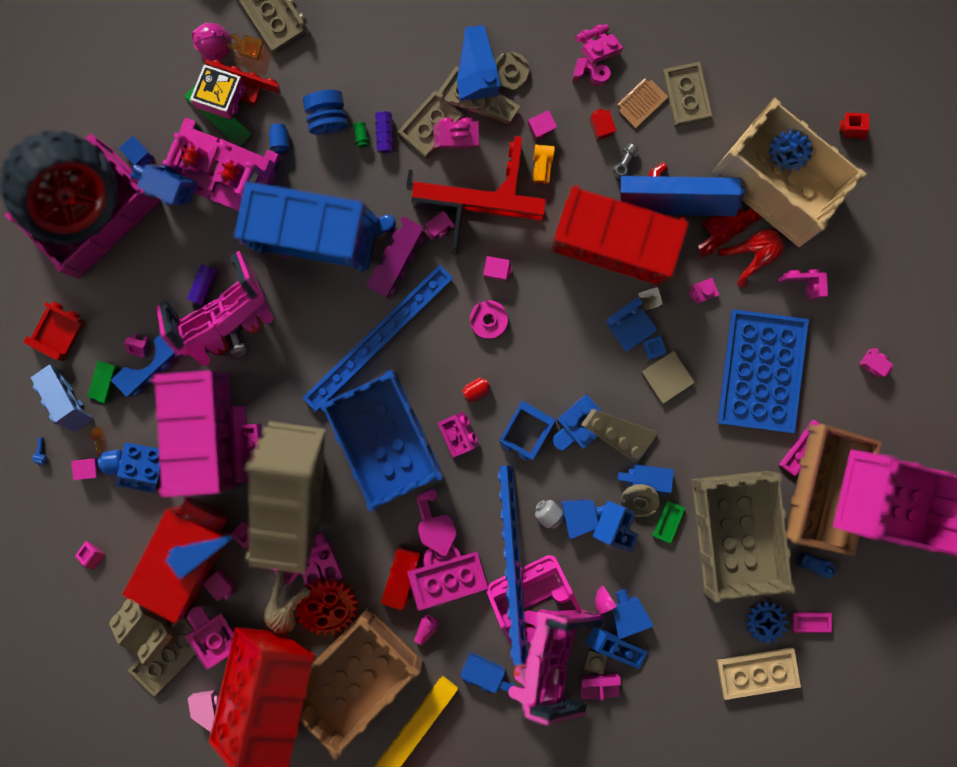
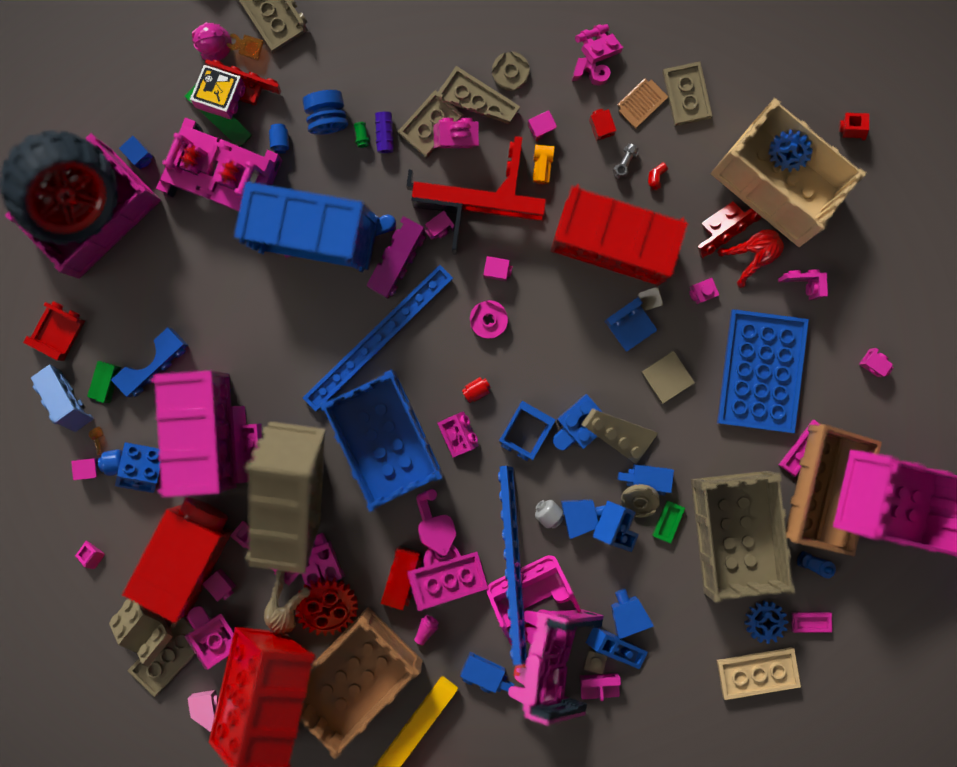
(38, 457): blue hand -> none
(135, 346): dark pink tile -> none
(165, 184): blue brick -> none
(189, 556): blue slope -> none
(202, 284): dark purple axle -> none
(210, 324): dark pink container -> none
(238, 349): flat silver bar -> none
(477, 66): blue wedge -> none
(603, 601): dark pink brick -> none
(654, 347): blue tile -> none
(683, 195): blue brick -> none

